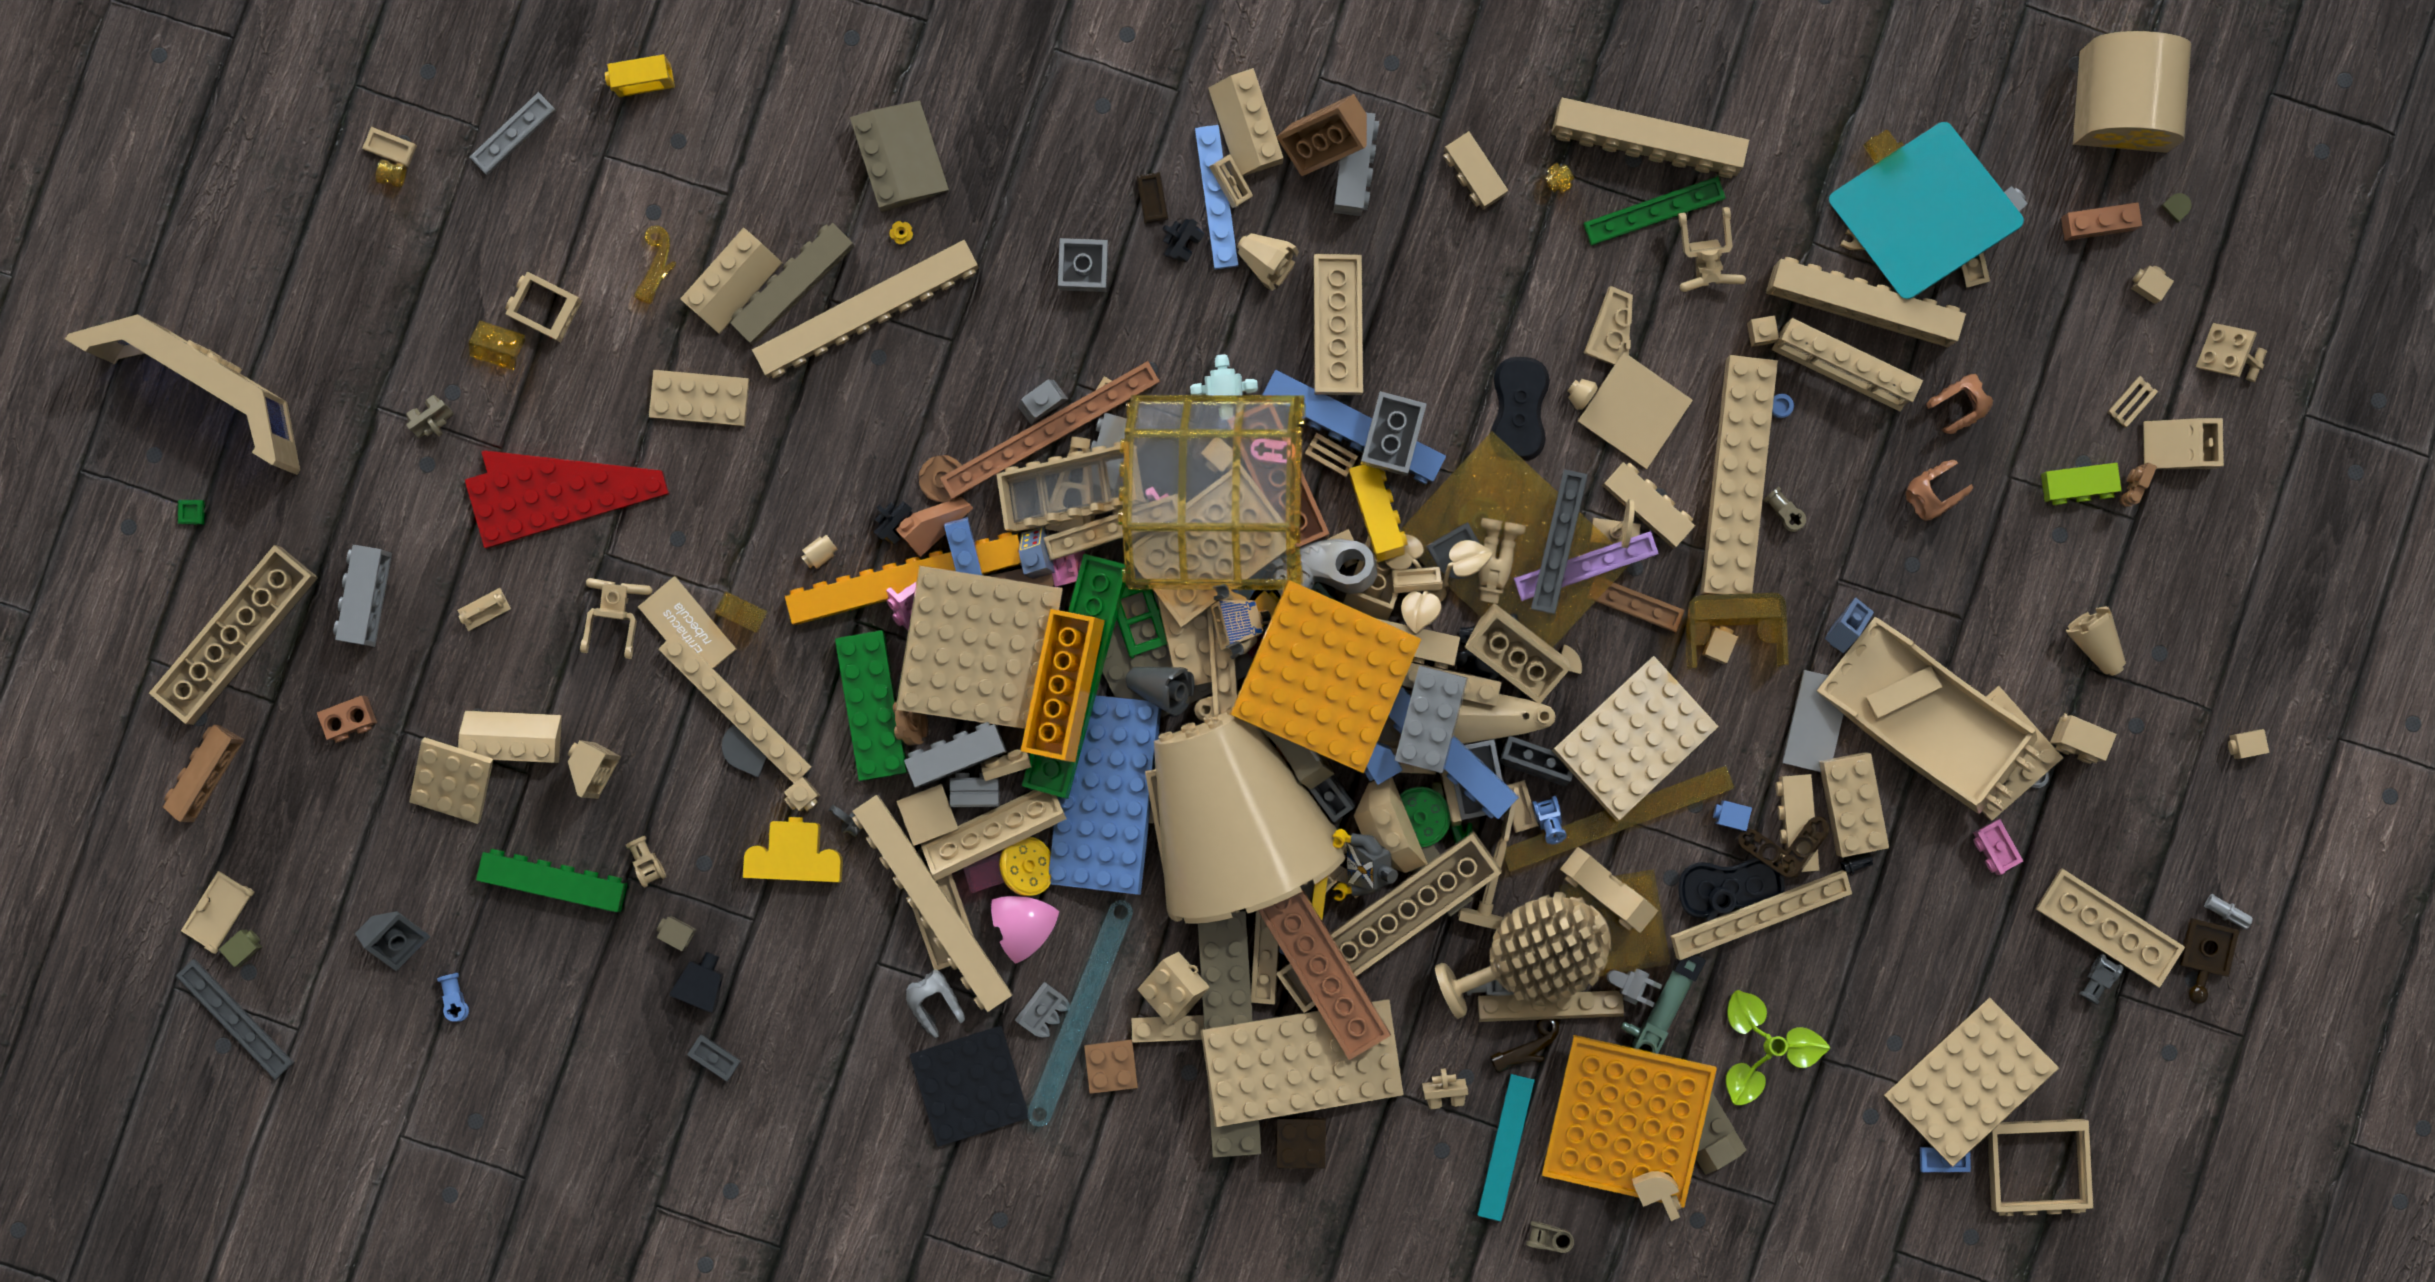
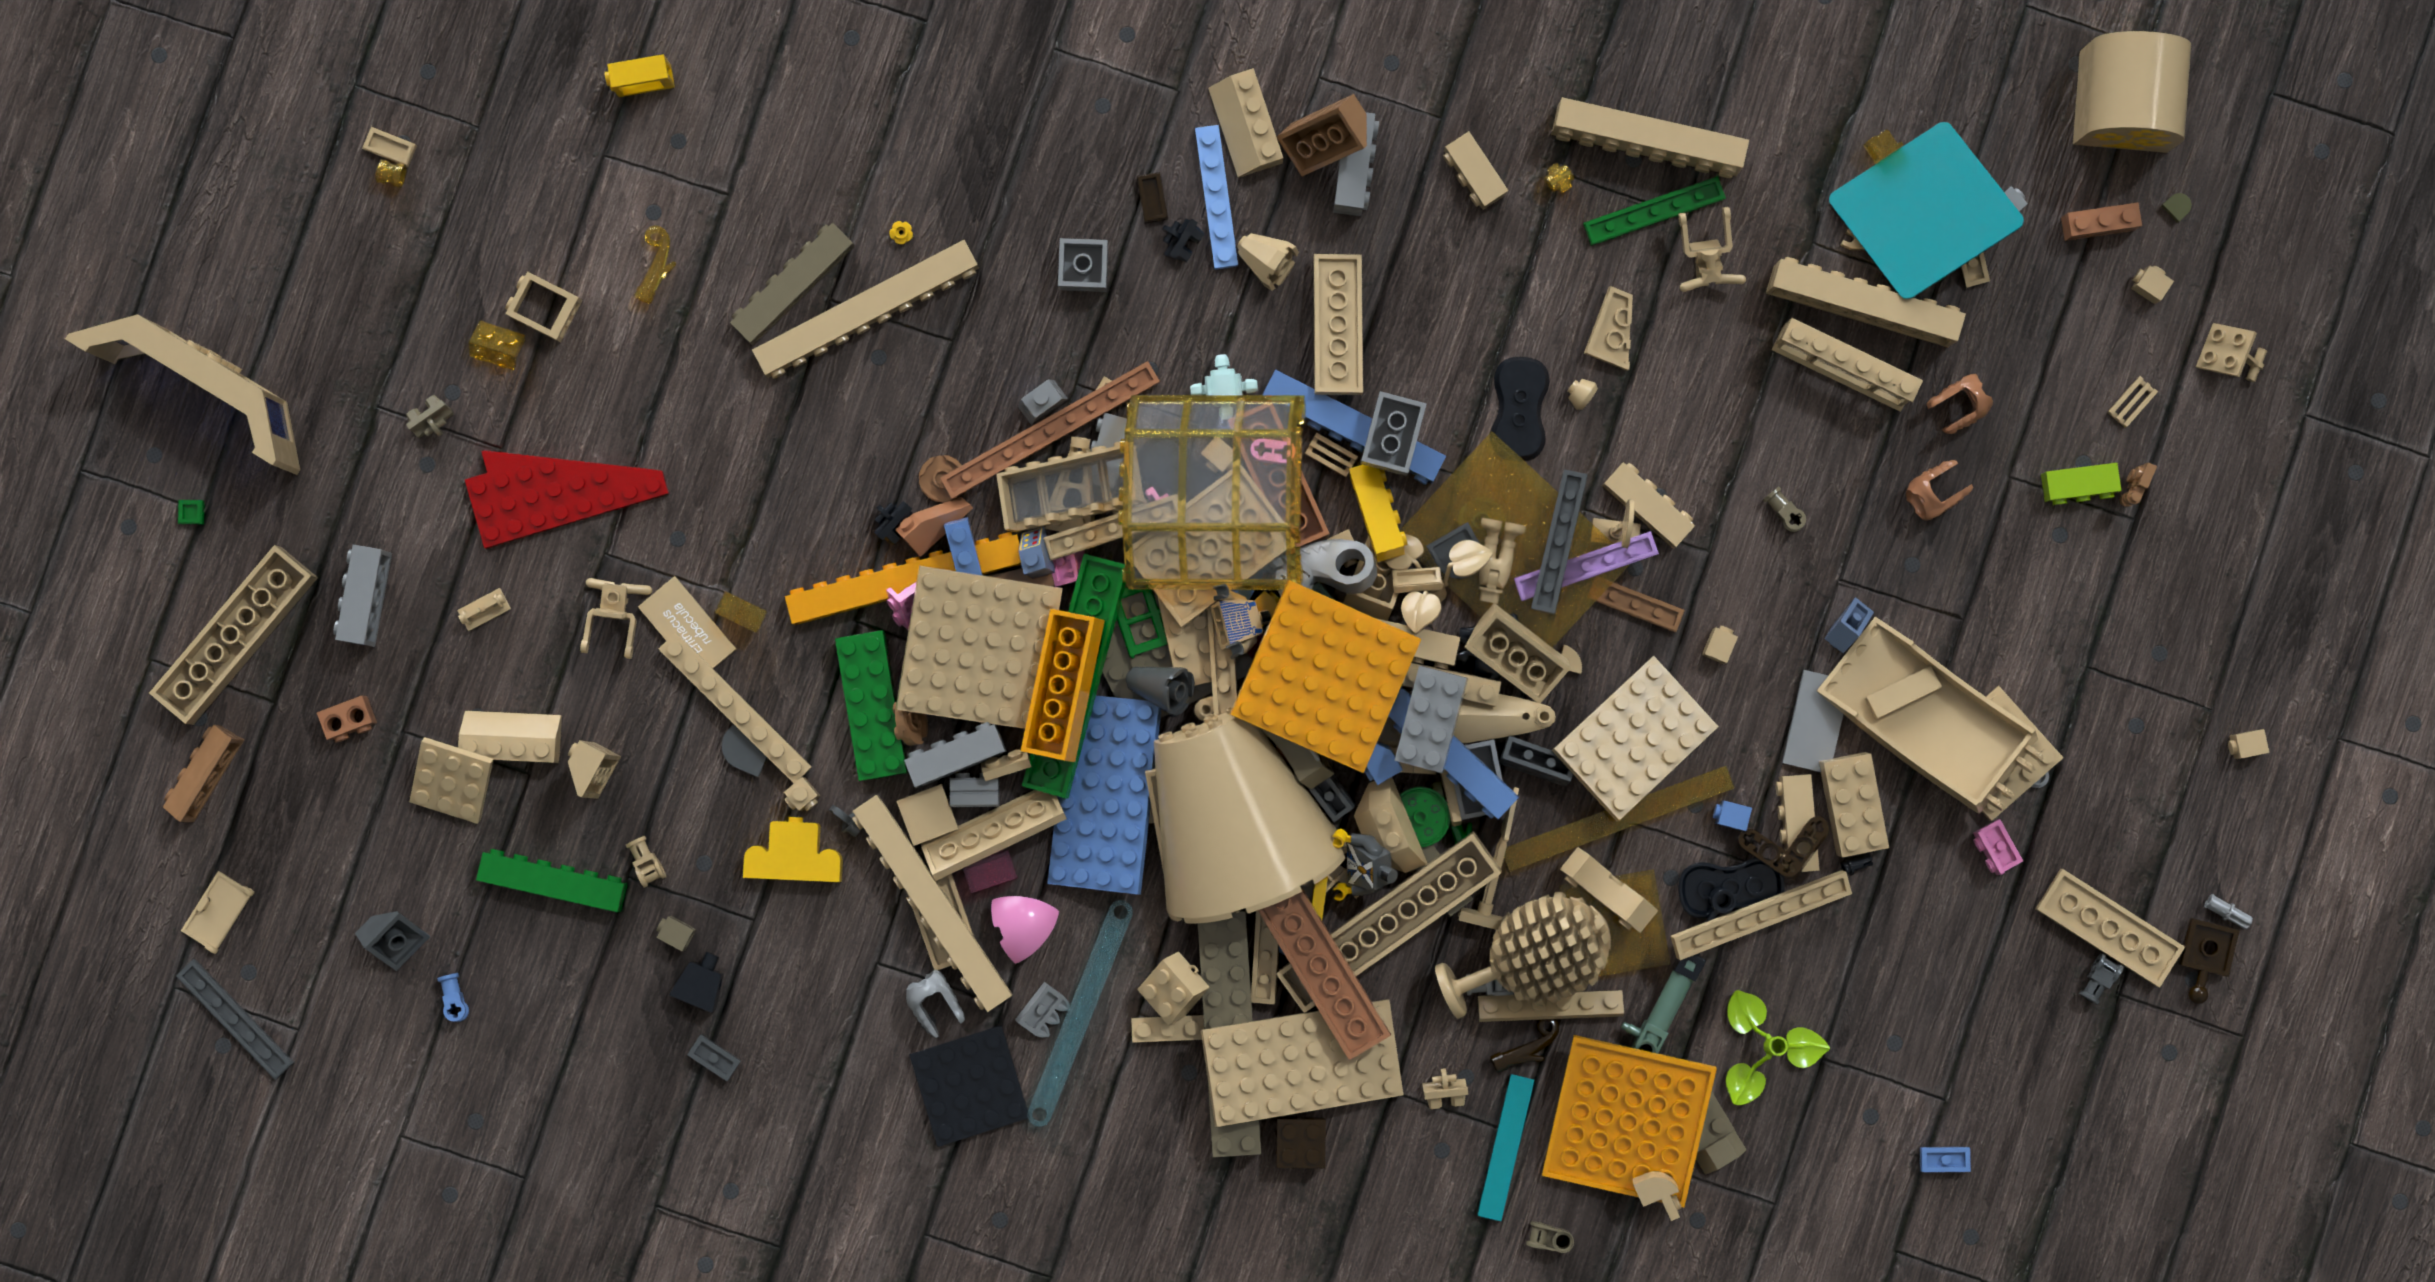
(241, 947): olive brick -> none
(512, 133): light grey tile -> none
(699, 398): tan plate -> none
(731, 280): tan slope -> none
(819, 552): tan brick -> none
(899, 155): dark tan slope -> none
(1026, 867): yellow shield -> none
(1110, 1066): medium nougat plate -> none
(1229, 182): tan tile -> none
(1524, 814): tan tile -> none
(1549, 819): medium blue connector -> none
(1632, 985): light grey hinge -> none
(1635, 410): tan piece -> none
(1738, 476): tan brick -> none
(1758, 609): clear yellow windscreen -> none
(1762, 331): tan brick -> none
(1782, 406): medium blue tile -> none
(1971, 1082): tan plate -> none
(2083, 739): tan brick -> none
(2085, 1202): tan window -> none
(2099, 640): tan cone -> none
(2184, 443): tan slope -> none

